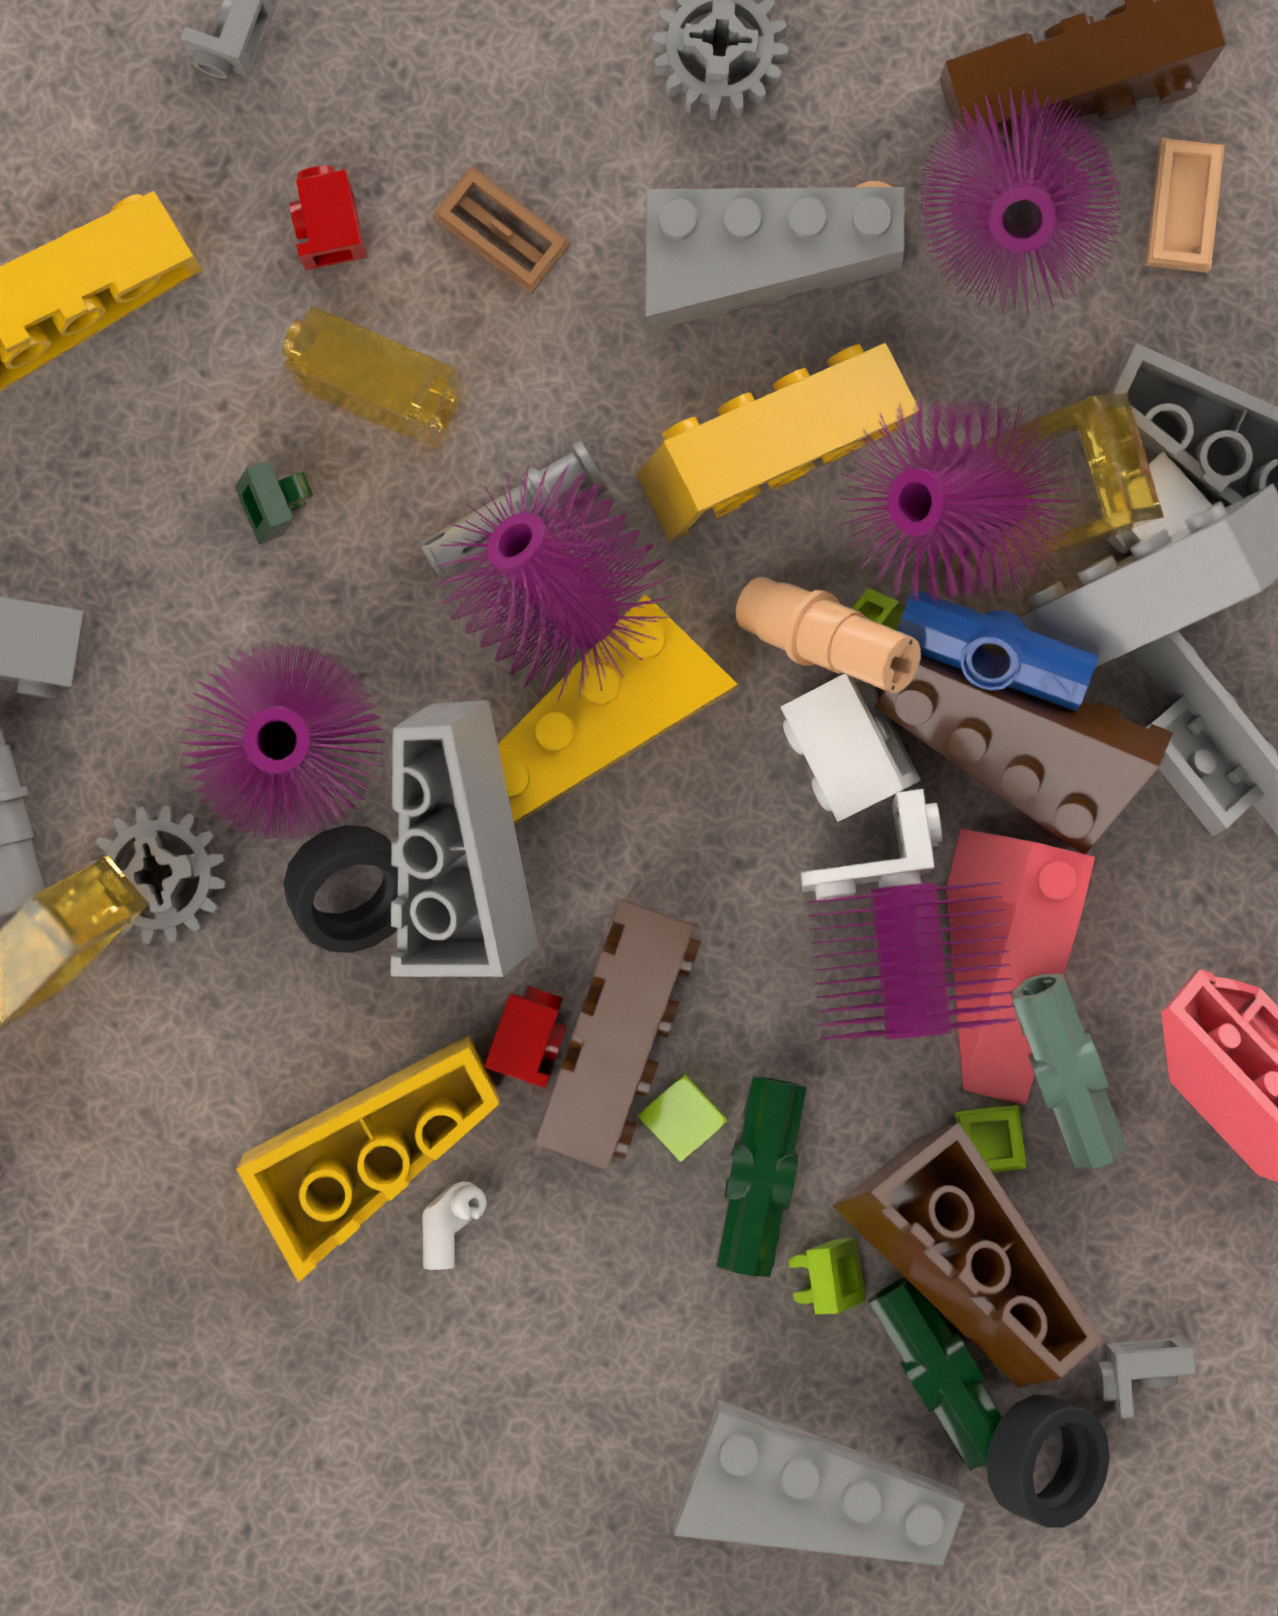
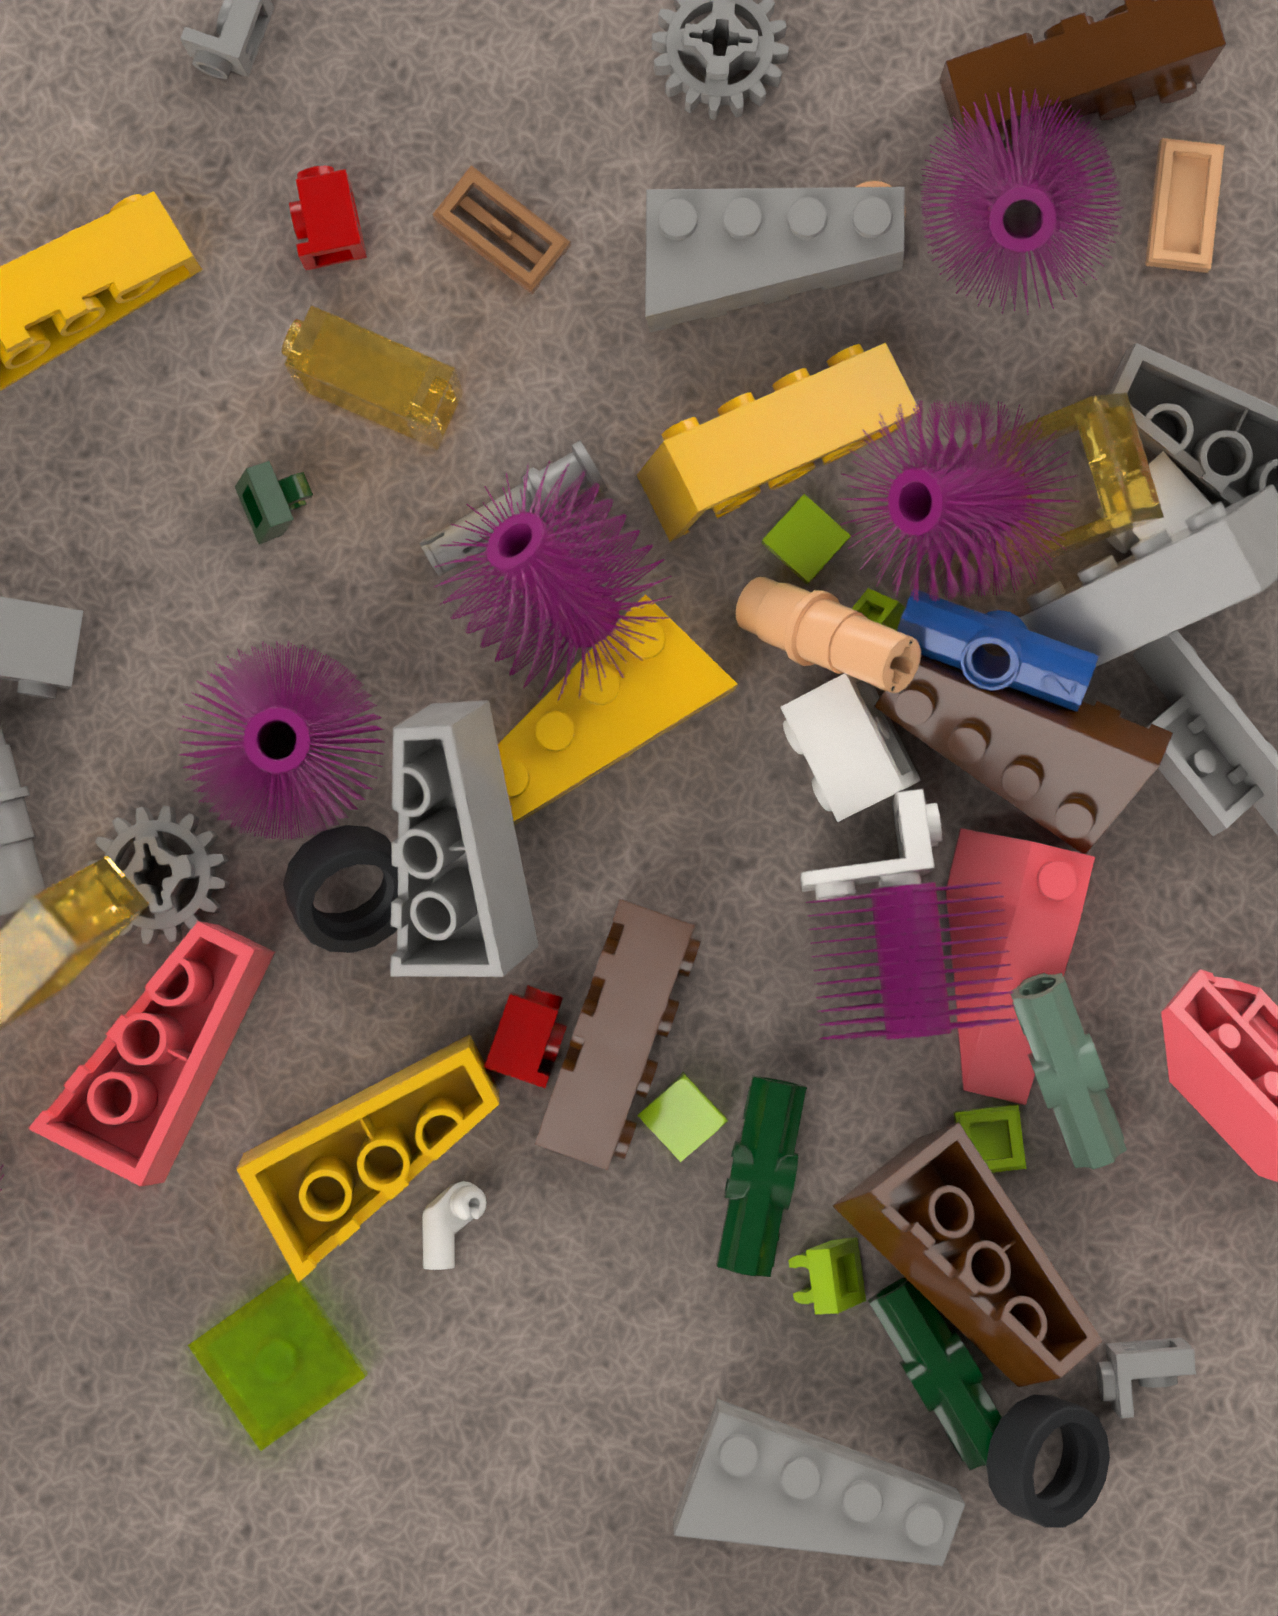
(166, 1056): none -> coral wedge
(277, 1360): none -> clear neon green plate
(805, 539): none -> lime tile

